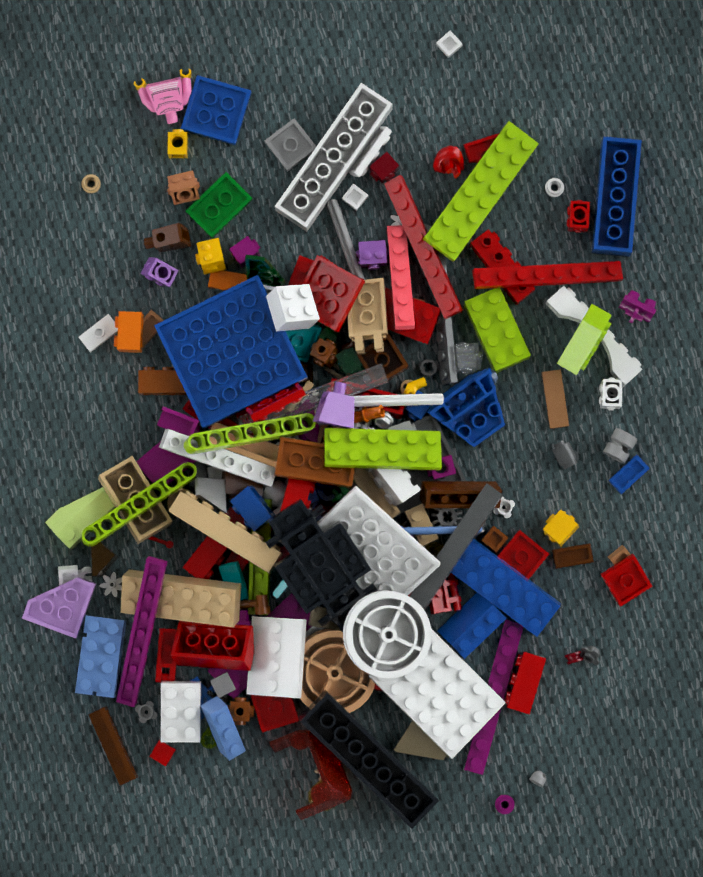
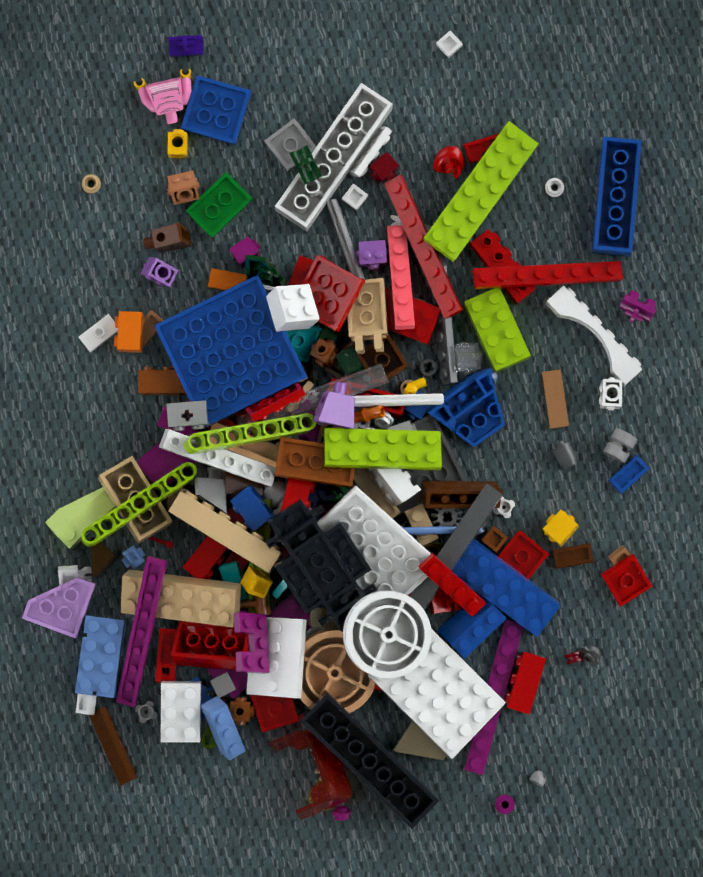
(86, 704): none -> white plate
(109, 588): white plant -> none
(133, 557): none -> medium blue gear
(162, 753): red tile -> none
(177, 410): none -> light grey brick
(185, 45): none -> dark purple hips
(210, 256): yellow head -> none
(256, 582): none -> yellow brick
(257, 658): none -> magenta plate
(305, 165): none -> dark green hips
(341, 813): none -> magenta plate
(449, 465): magenta brick -> none
(452, 584): none -> red plate
(576, 209): red head -> none
(585, 340): lime brick -> none

